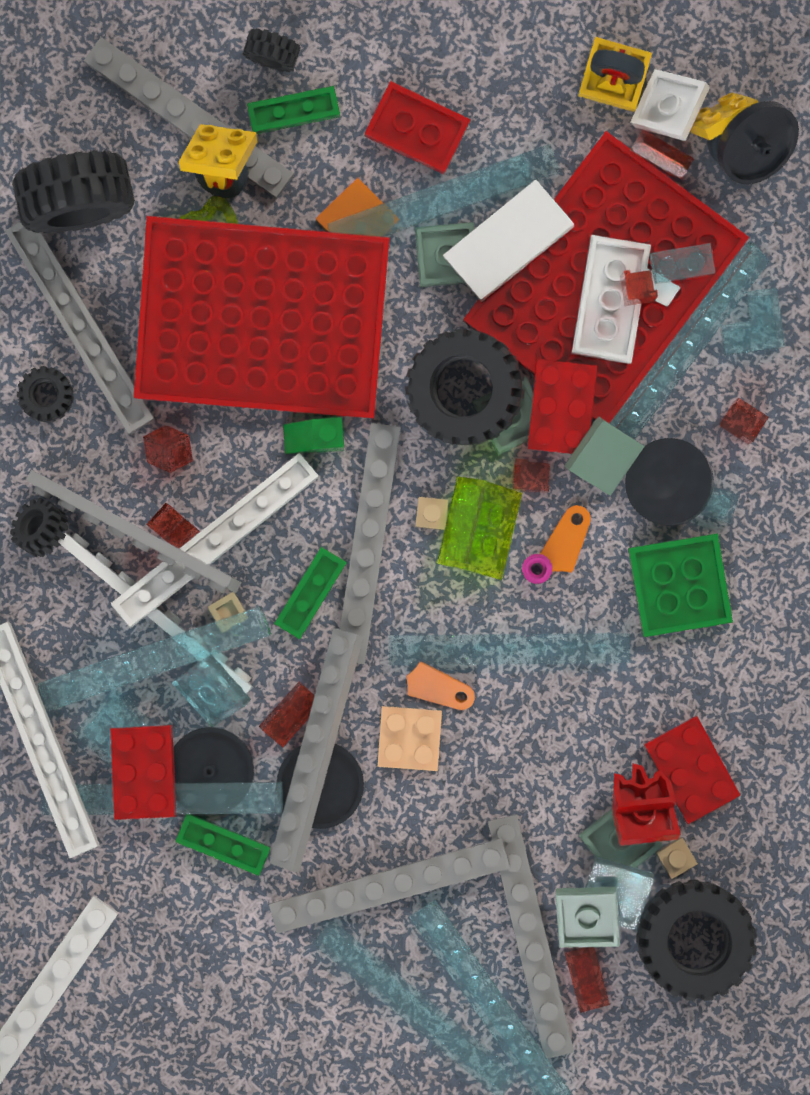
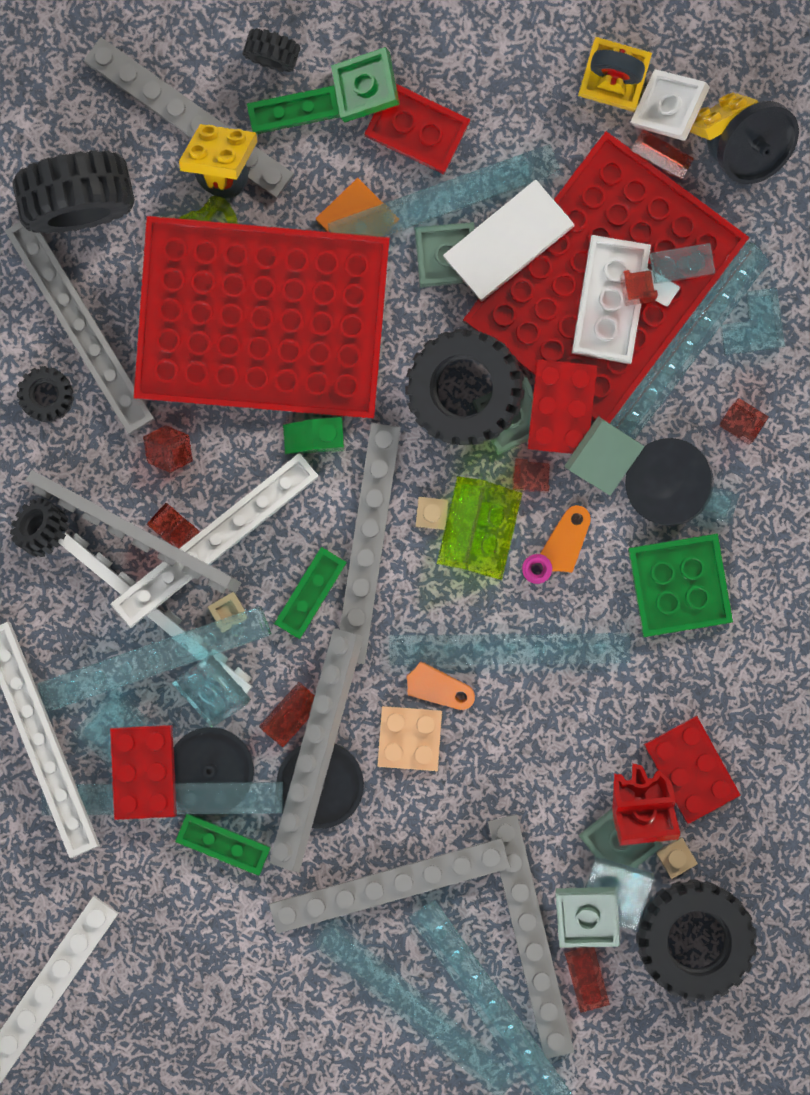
(365, 84): none -> green plate

